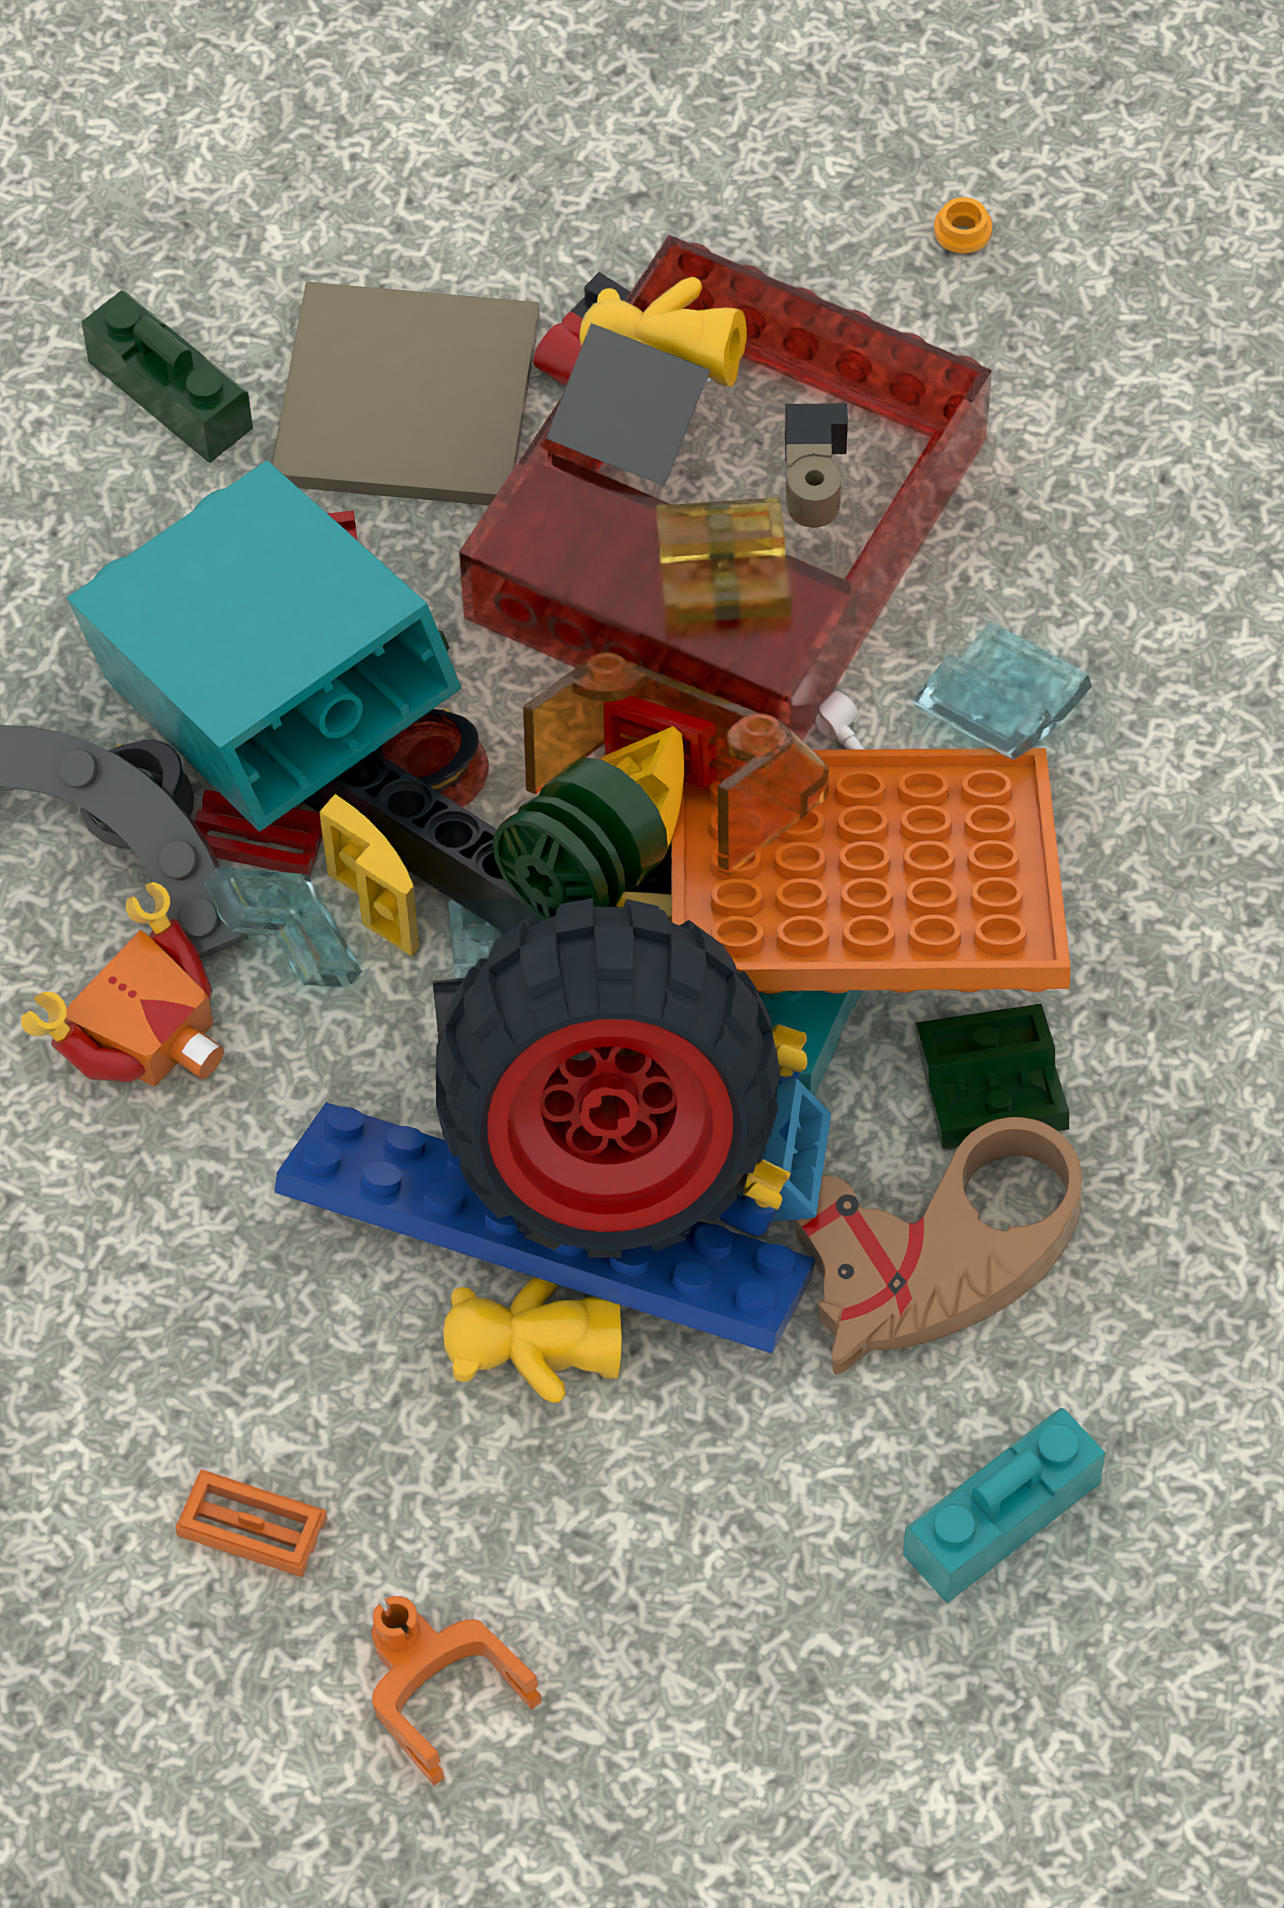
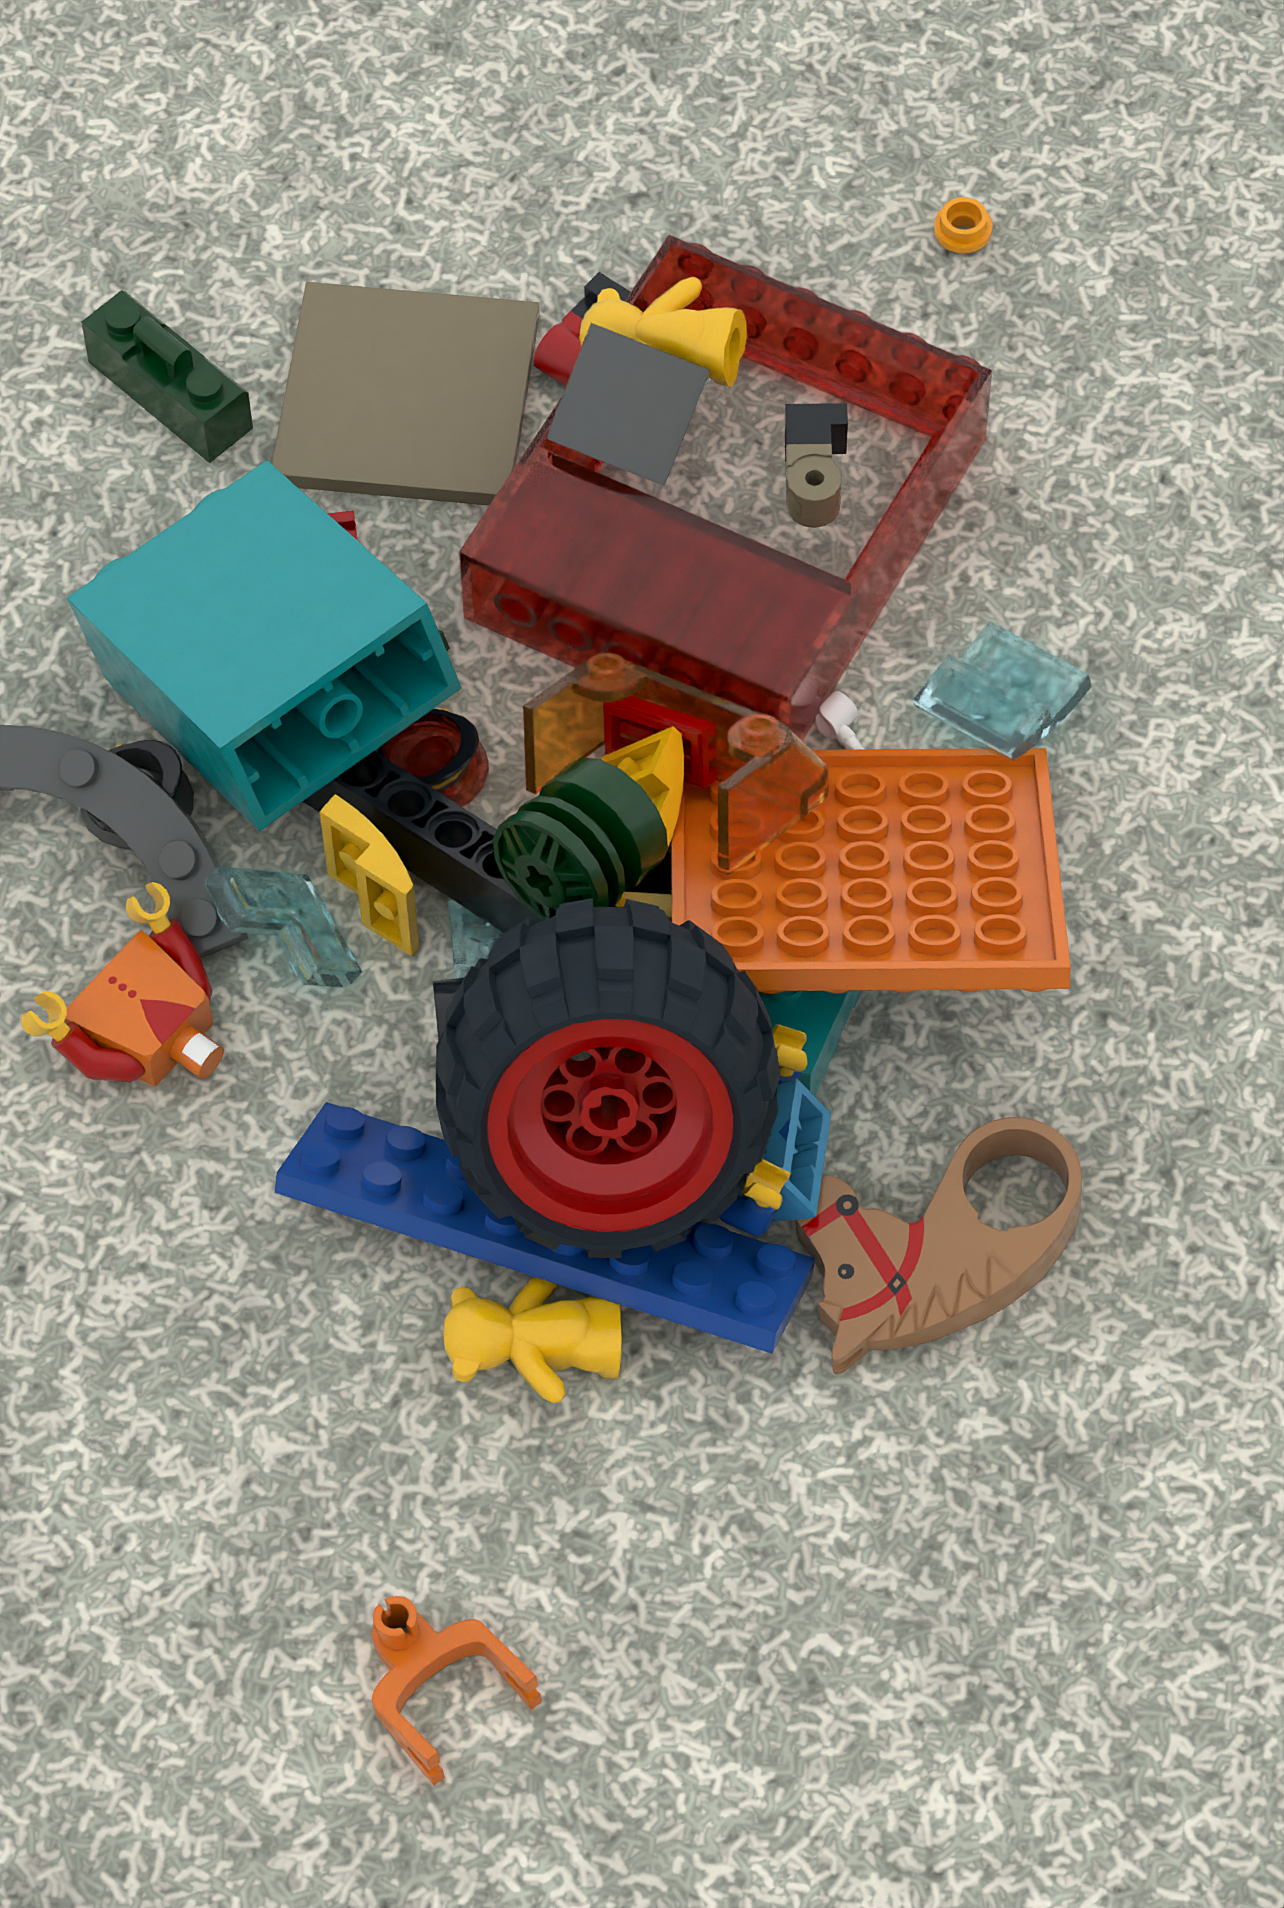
(242, 1546): orange tile -> none
(259, 855): red tile -> none
(723, 560): clear yellow slope -> none
(991, 1070): dark green slope -> none
(1004, 1504): teal piece -> none

